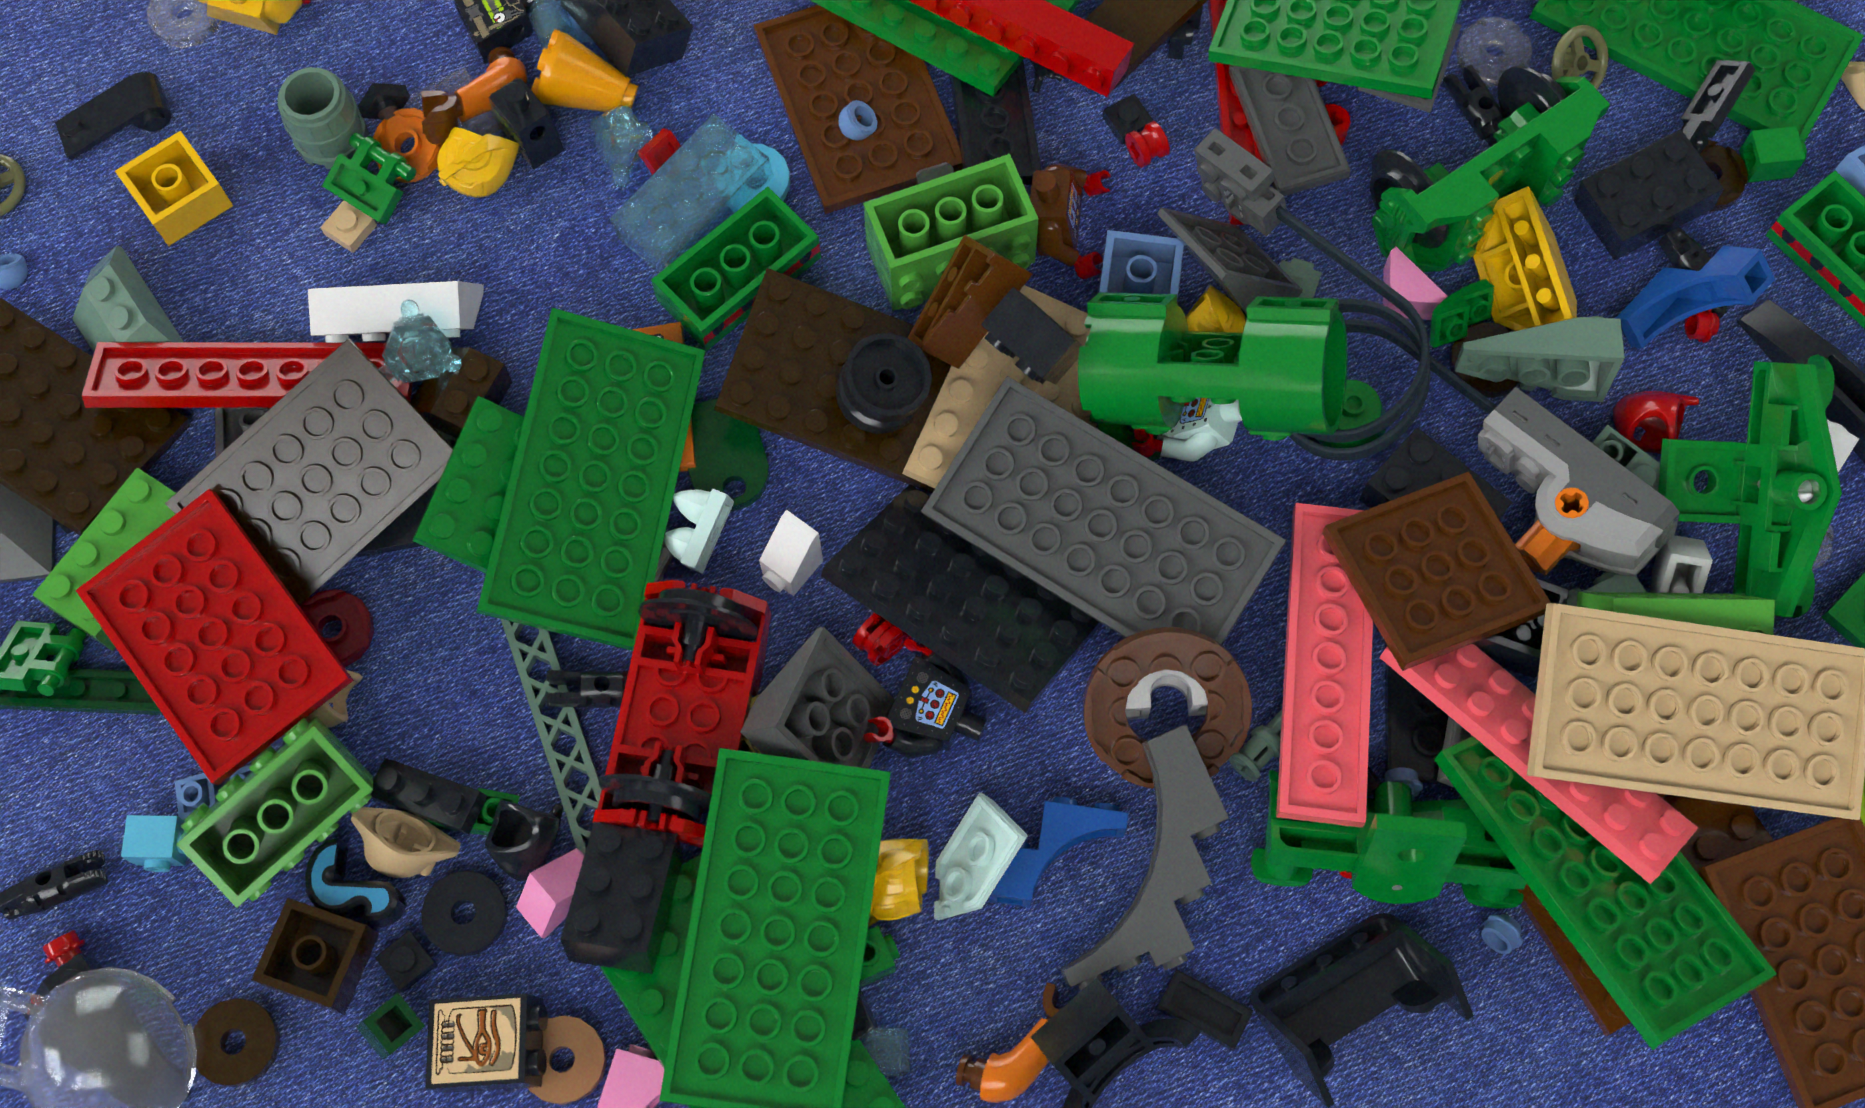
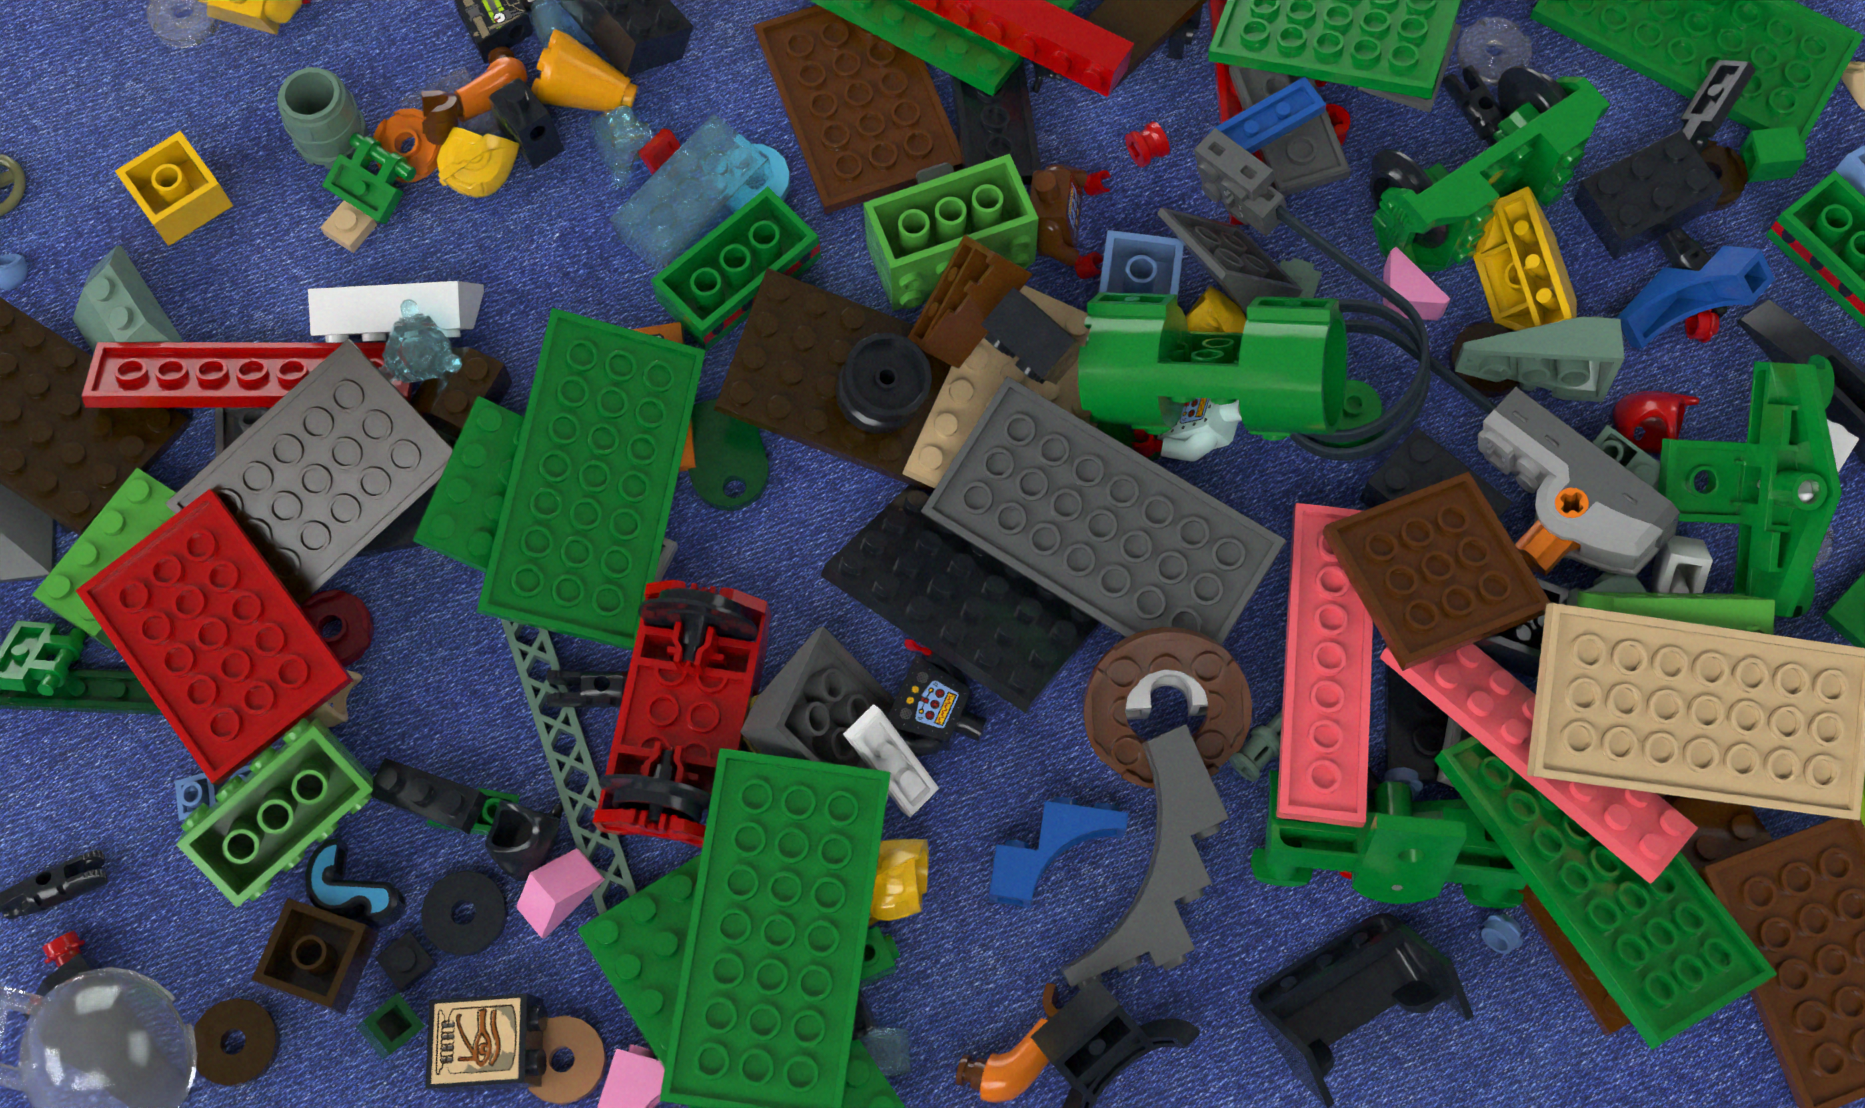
(133, 101): black door -> none
(152, 842): medium azure brick -> none
(383, 100): black plate -> none
(401, 842): tan hat -> none
(622, 898): black brick -> none
(709, 514): light aqua tile -> none
(790, 554): white slope -> none
(851, 127): medium blue piece -> none
(879, 639): red wheel -> none
(885, 750): none -> white tile
(975, 858): light aqua tile -> none
(1126, 117): black plate -> none
(1205, 1008): black tile -> none
(1274, 116): none -> blue plate
(1459, 311): green slope -> none
(1574, 61): olive piece -> none

